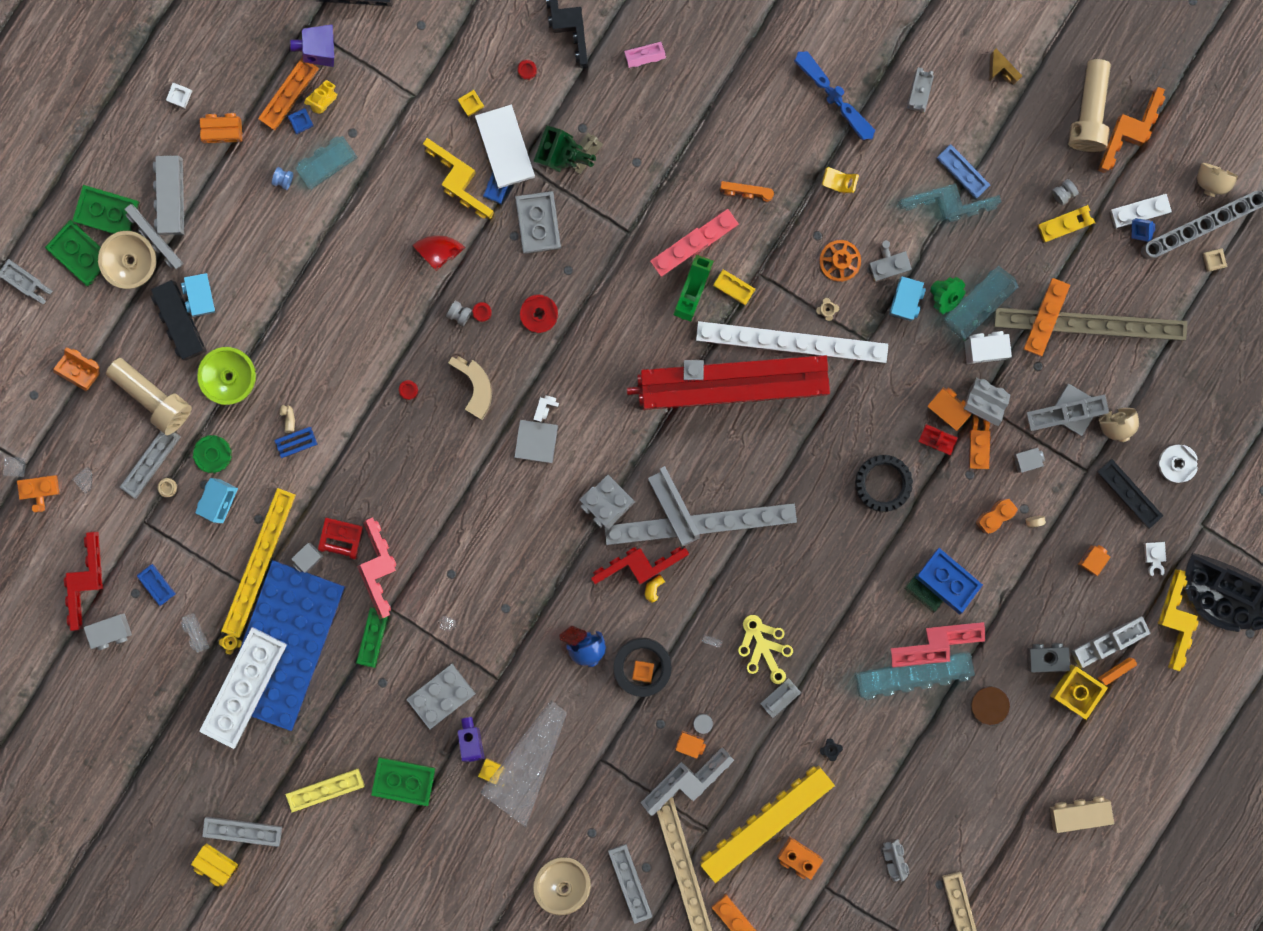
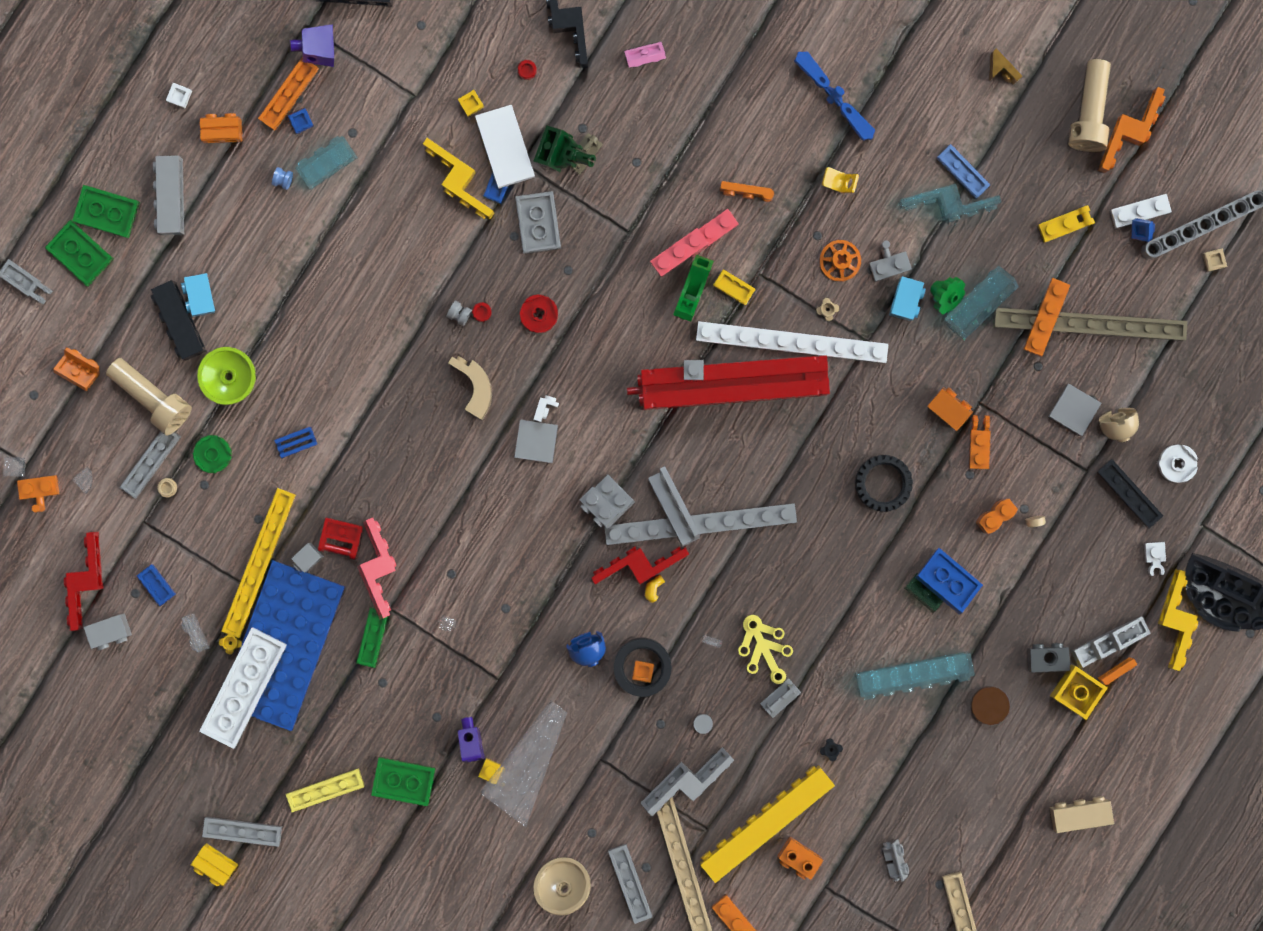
(115, 255): tan dish -> none
(148, 231): light grey plate -> none
(216, 500): medium azure brick -> none
(289, 419): tan arm -> none
(321, 97): yellow hips -> none
(408, 390): red tile -> none
(438, 249): red brick -> none
(441, 696): light grey plate -> none
(573, 635): clear red tile -> none
(690, 744): orange brick -> none
(920, 90): light grey hinge -> none
(937, 439): red hips -> none
(938, 644): coral bracket -> none
(987, 349): white brick -> none
(987, 401): light grey plate -> none
(1028, 460): light grey brick -> none
(1064, 192): light grey wheel -> none
(1068, 412): light grey slope -> none
(1094, 559): orange brick -> none
(1215, 179): tan cylinder -> none

